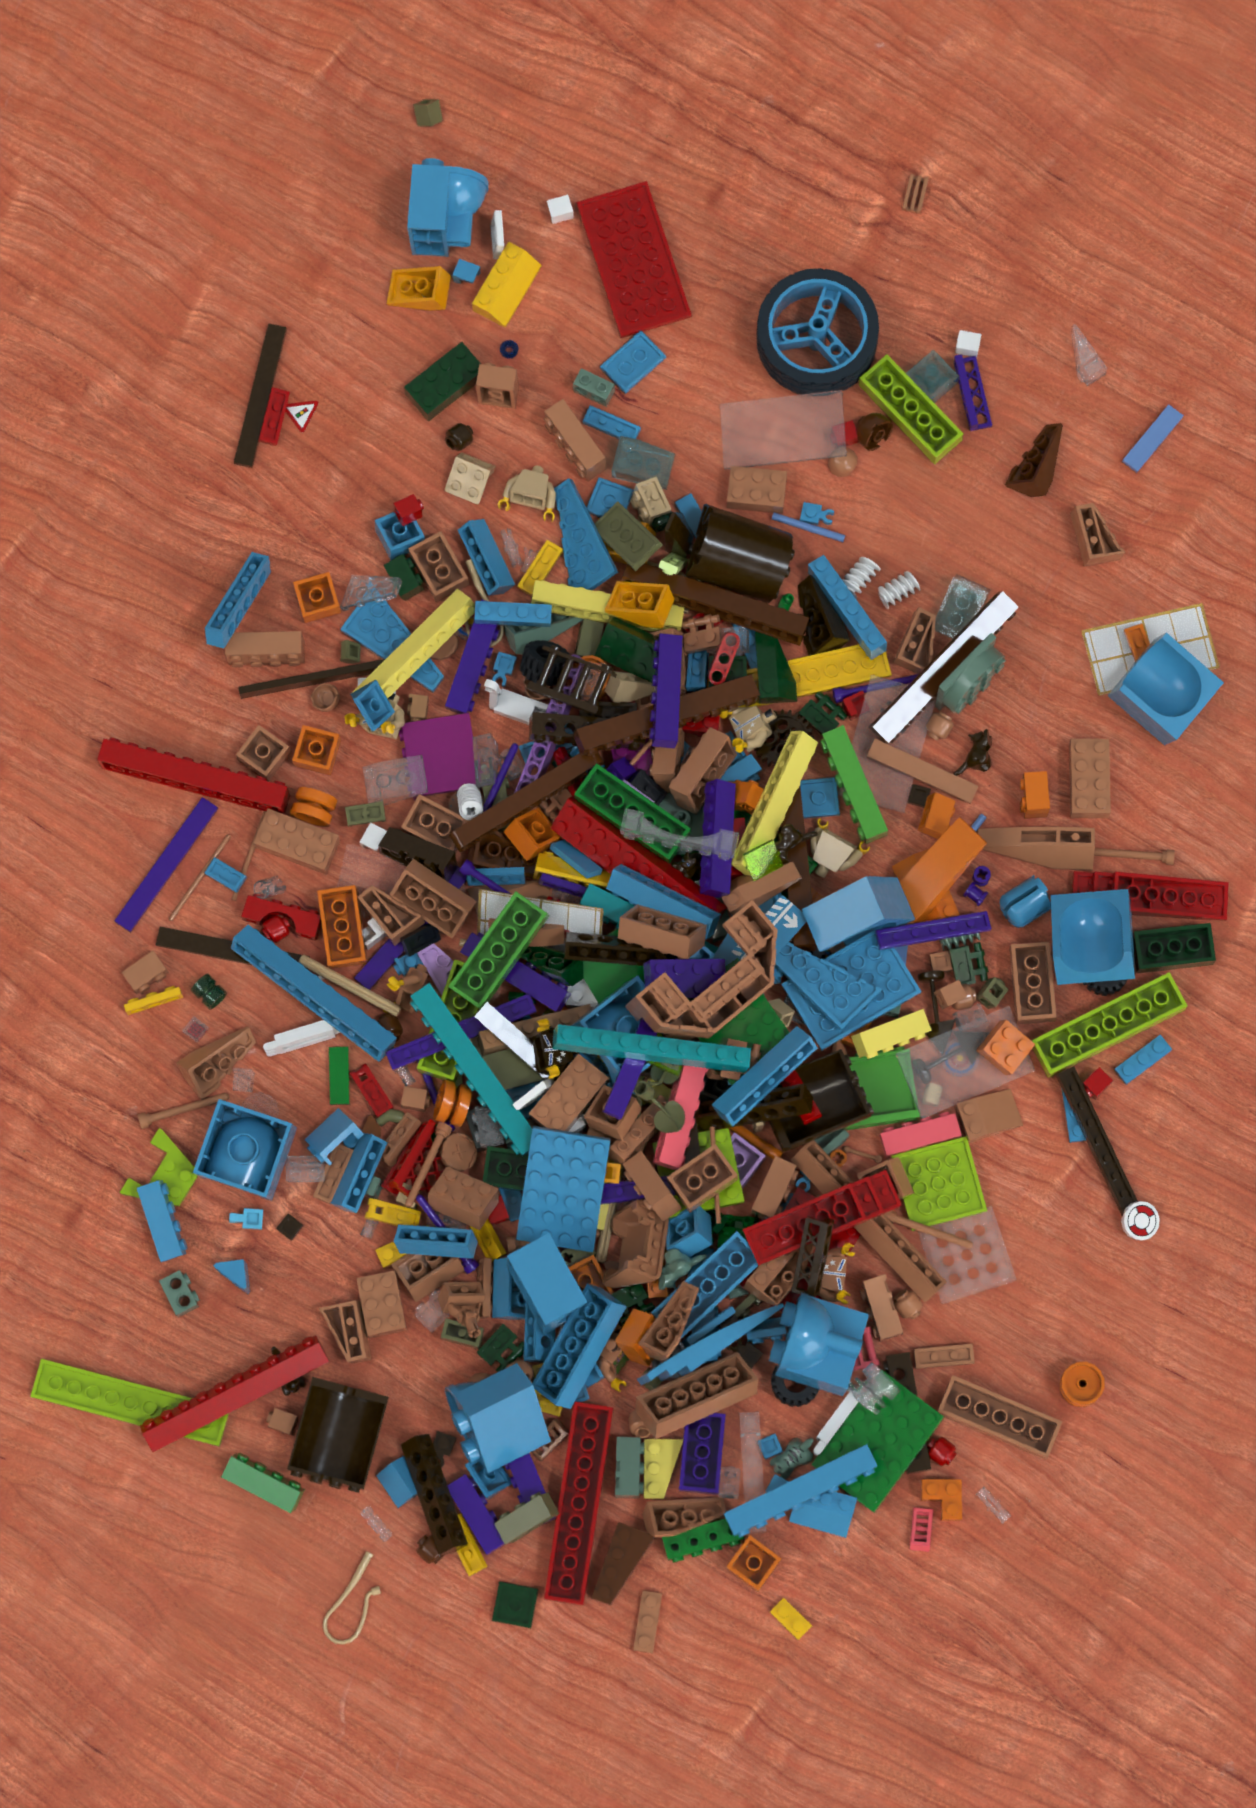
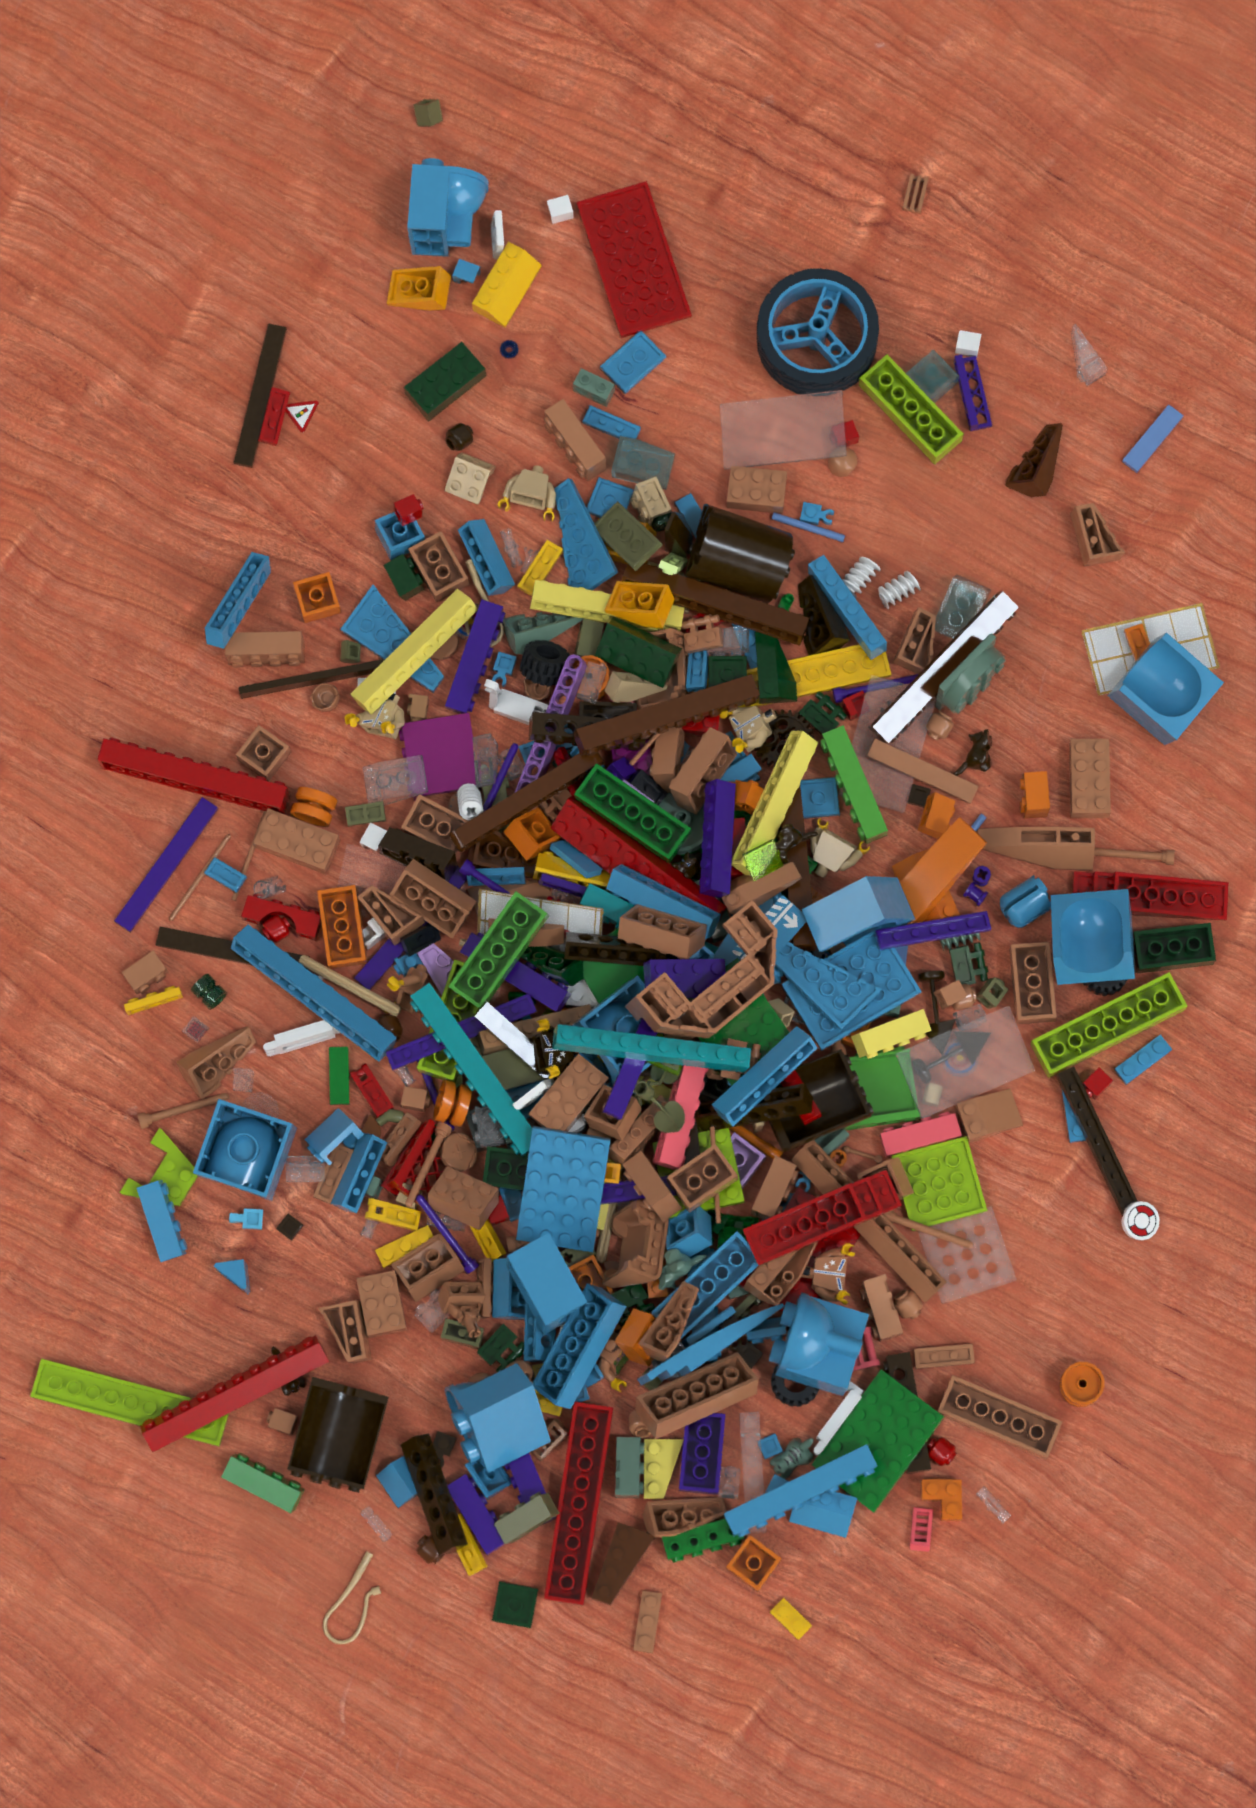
(175, 1295): sand green brick -> none
(316, 750): orange brick -> none
(368, 589): clear wing -> none
(373, 704): dark azure slope -> none
(435, 1241): dark azure brick -> none
(497, 385): nougat brick -> none
(513, 614): dark azure brick -> none
(557, 692): dark brown fence -> none
(667, 690): dark purple brick -> none
(721, 844): clear arch -> none
(723, 648): red beam -> none
(820, 1256): dark brown fence -> none
(873, 429): reddish brown cylinder -> none
(873, 1388): clear wheel -> none
(941, 961): nougat plate -> none
(1005, 1047): orange brick -> none

